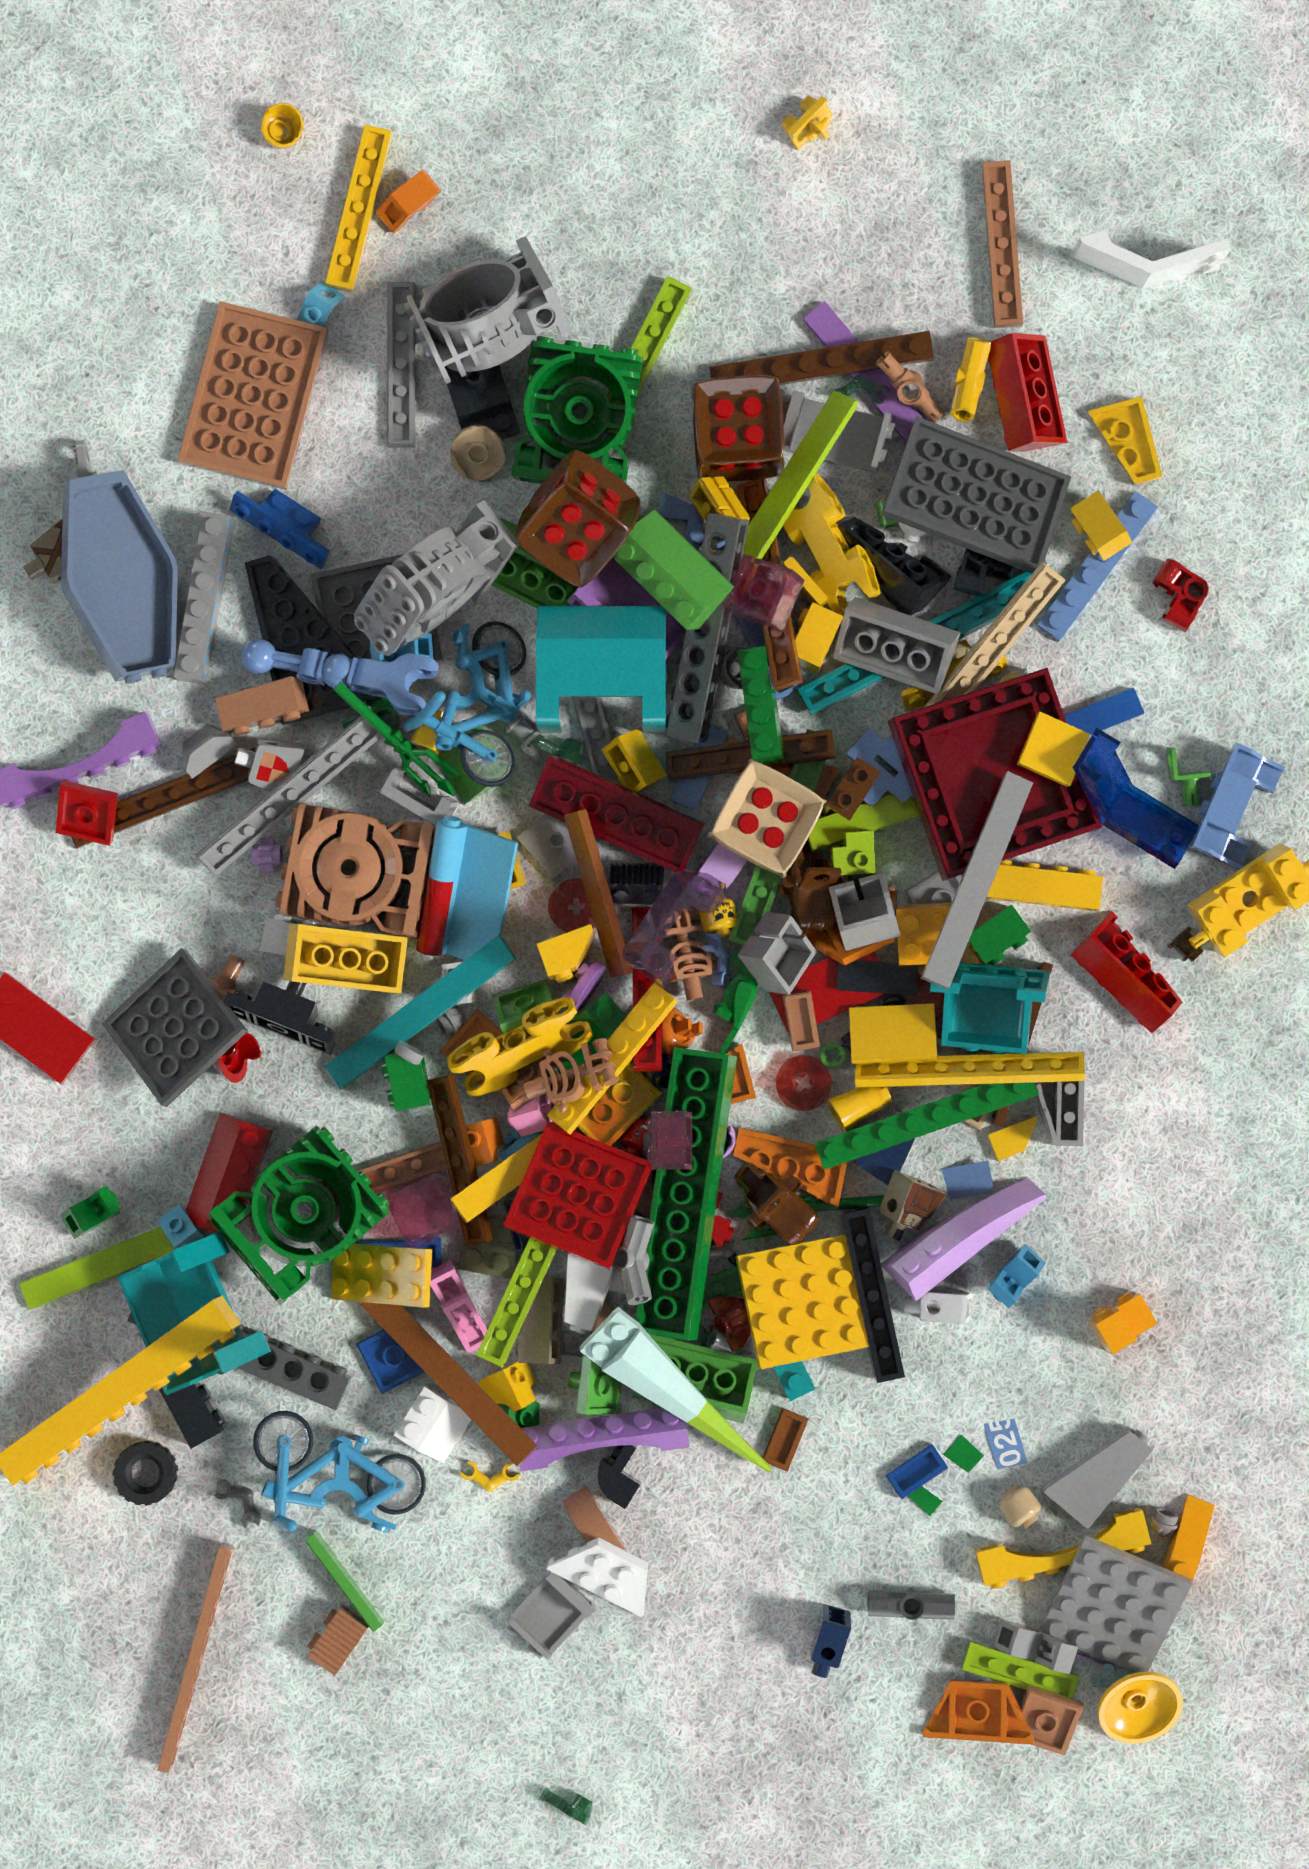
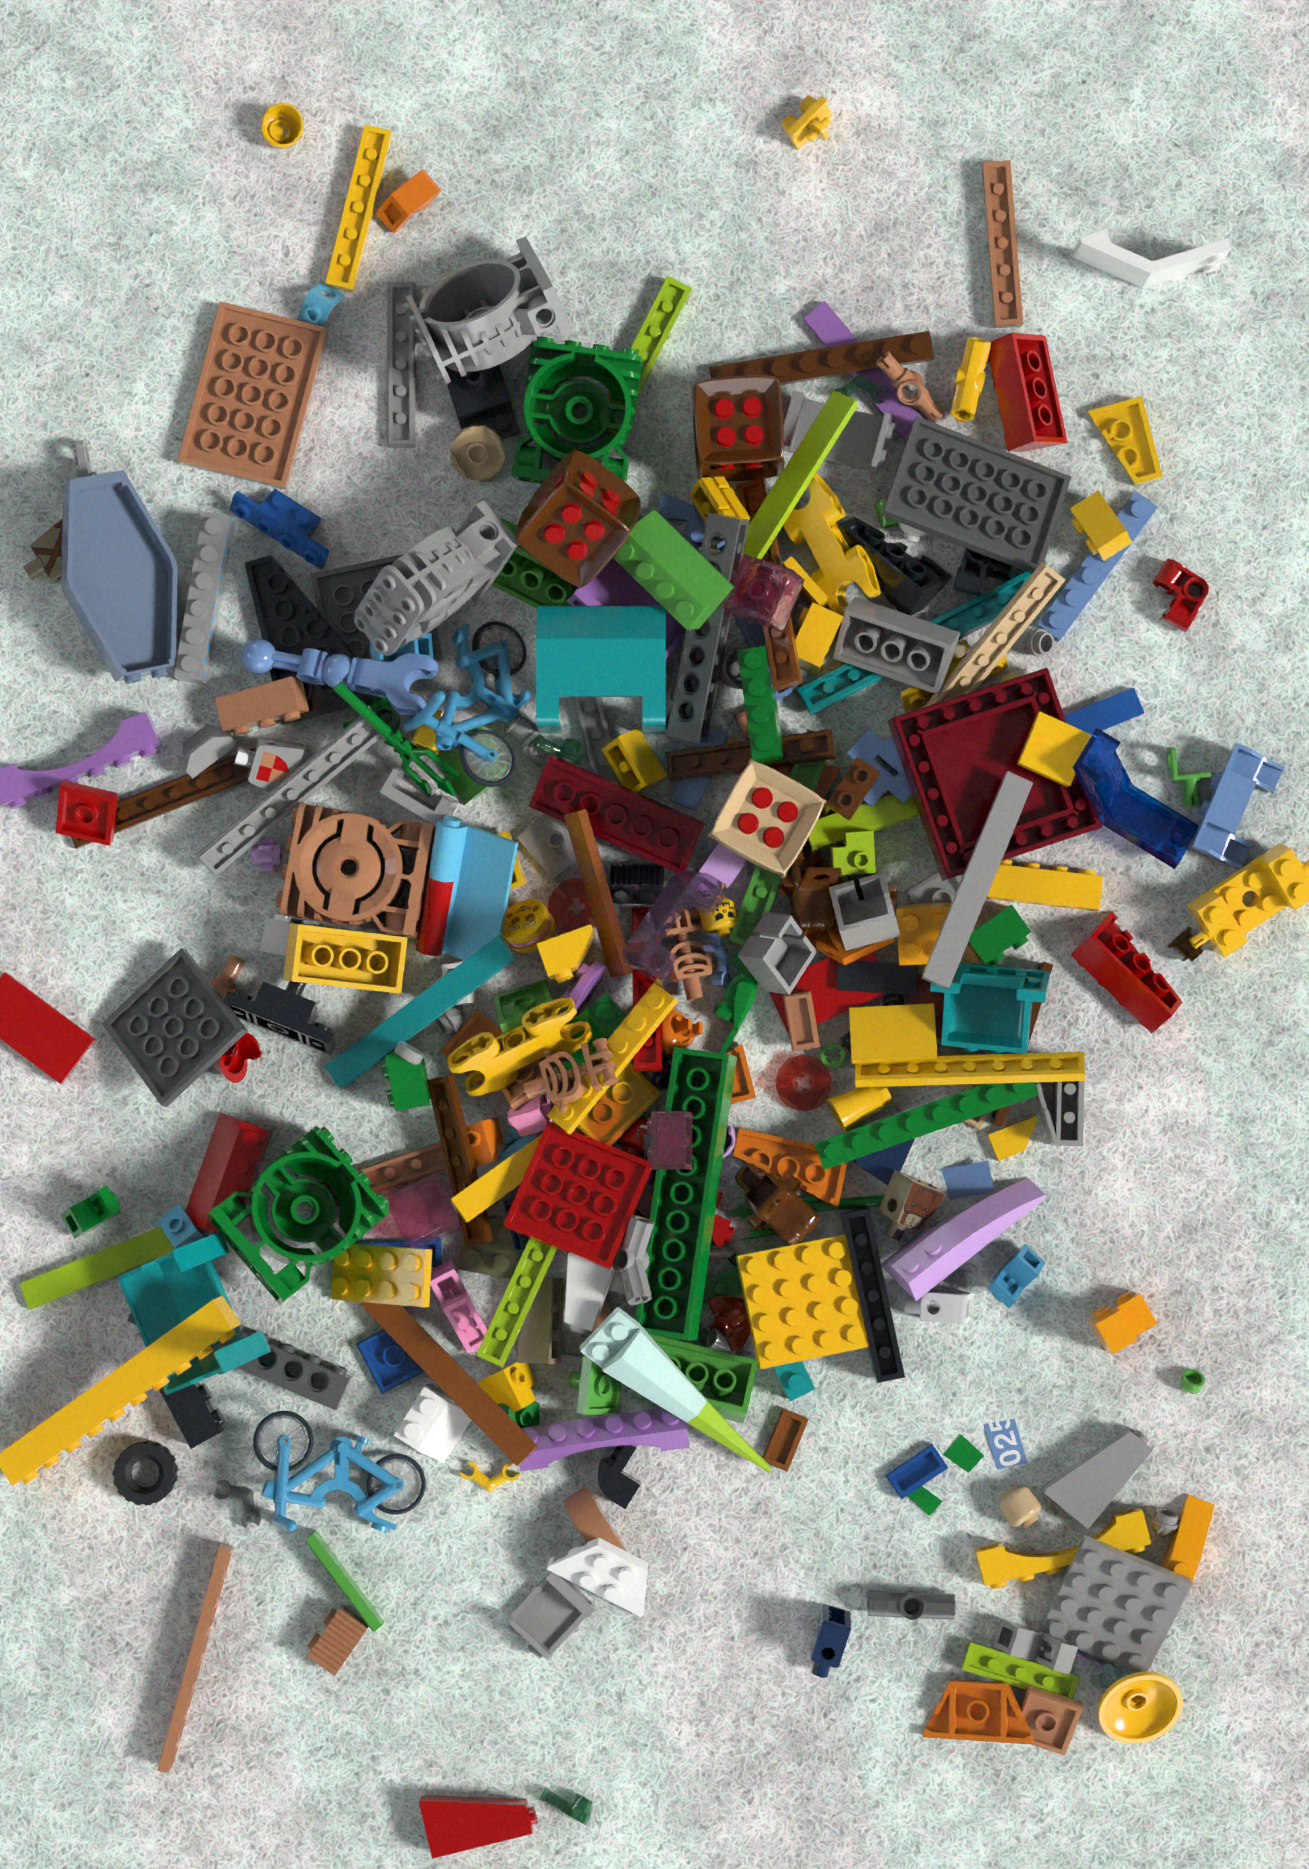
(473, 1822): none -> red slope
(527, 925): none -> yellow head
(1039, 642): none -> light grey plate
(1196, 1376): none -> bright green hinge

